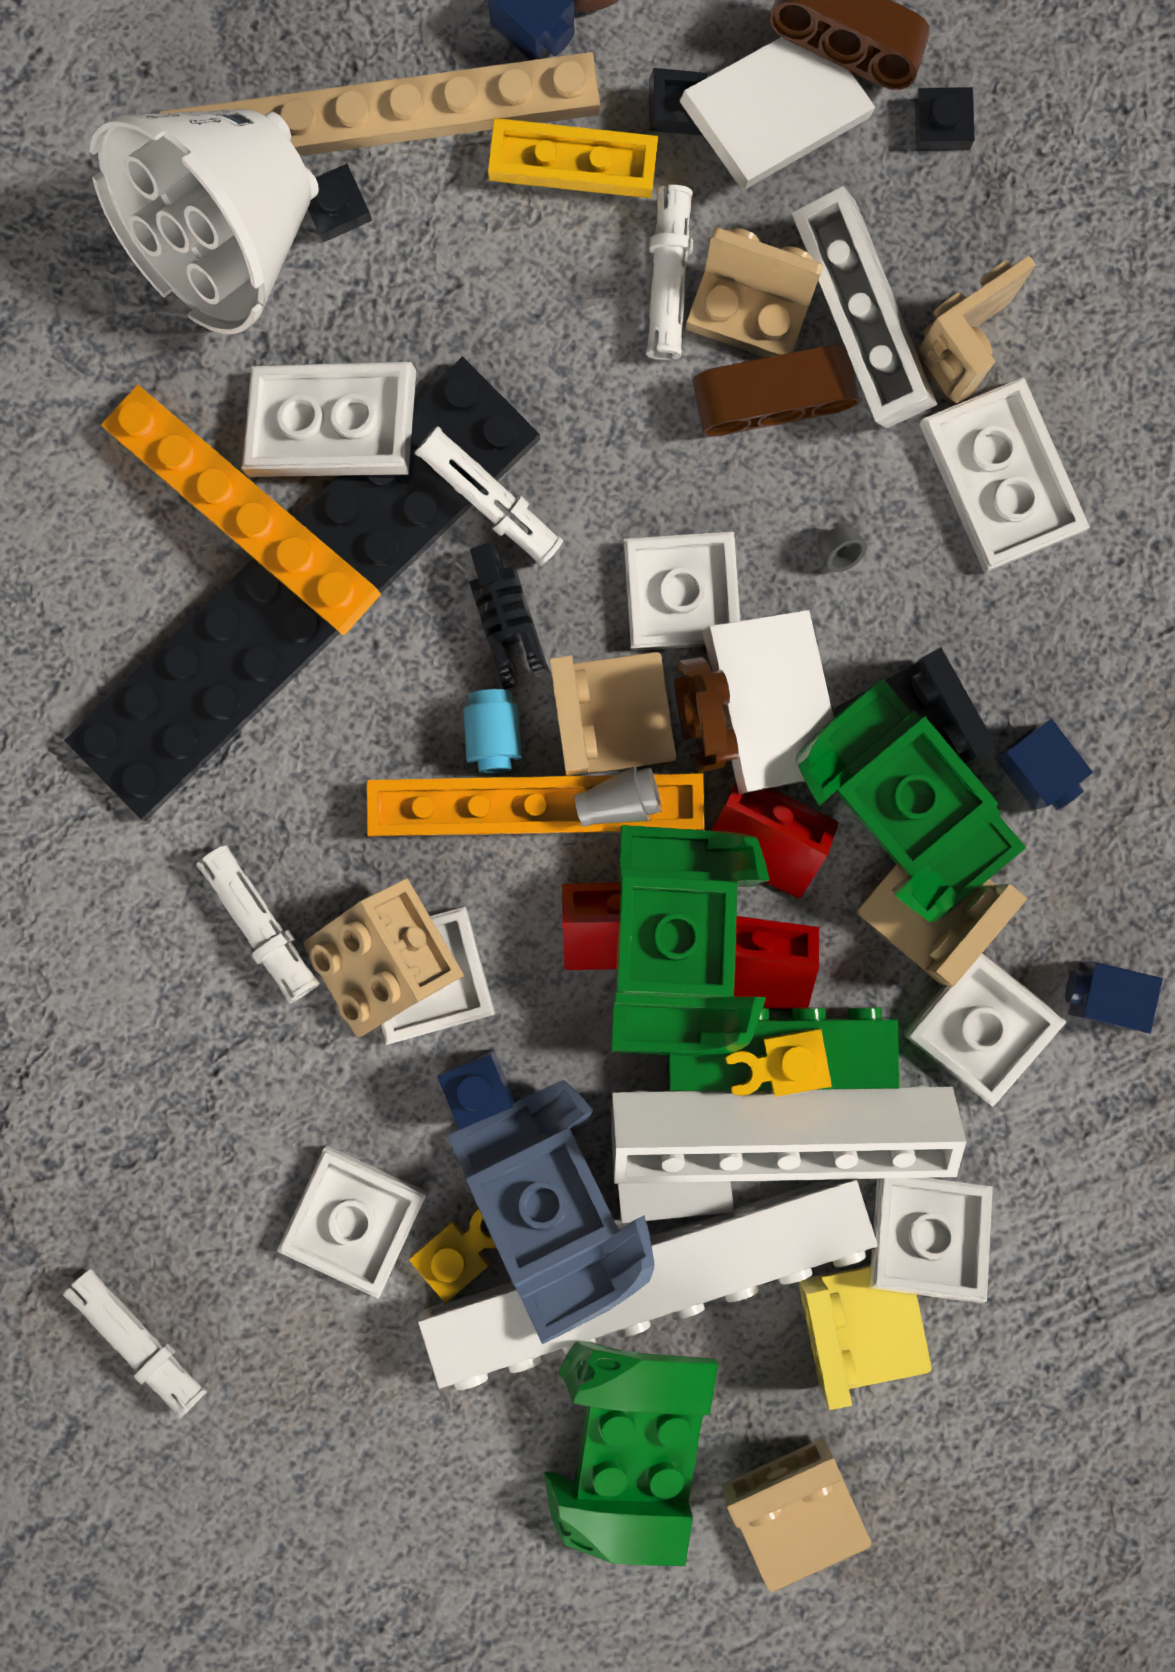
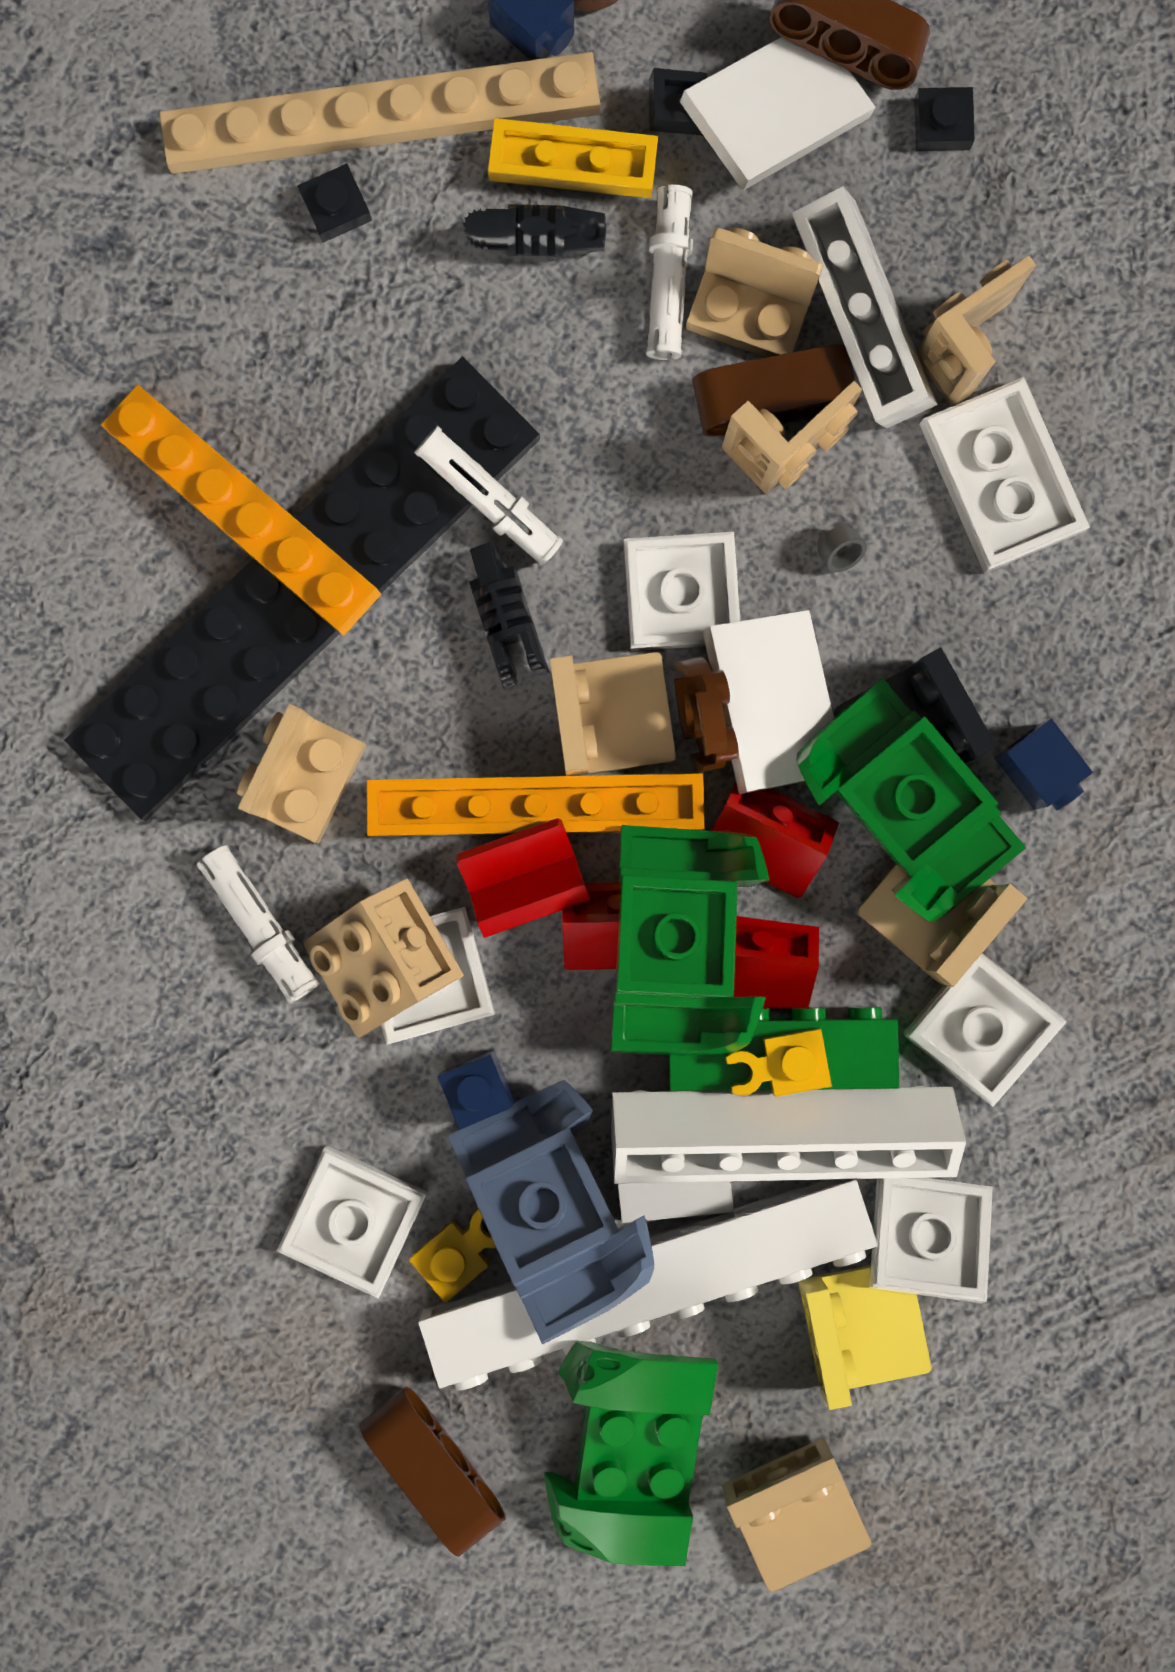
(135, 1343): white pin -> none
(205, 205): white cone -> none
(300, 773): none -> tan bracket
(329, 419): white tile -> none
(432, 1471): none -> reddish brown beam
(492, 730): medium azure brick -> none
(522, 877): none -> red panel
(537, 230): none -> black hinge
(623, 798): light grey cone -> none
(760, 450): none -> tan bracket
(1113, 996): dark blue brick -> none

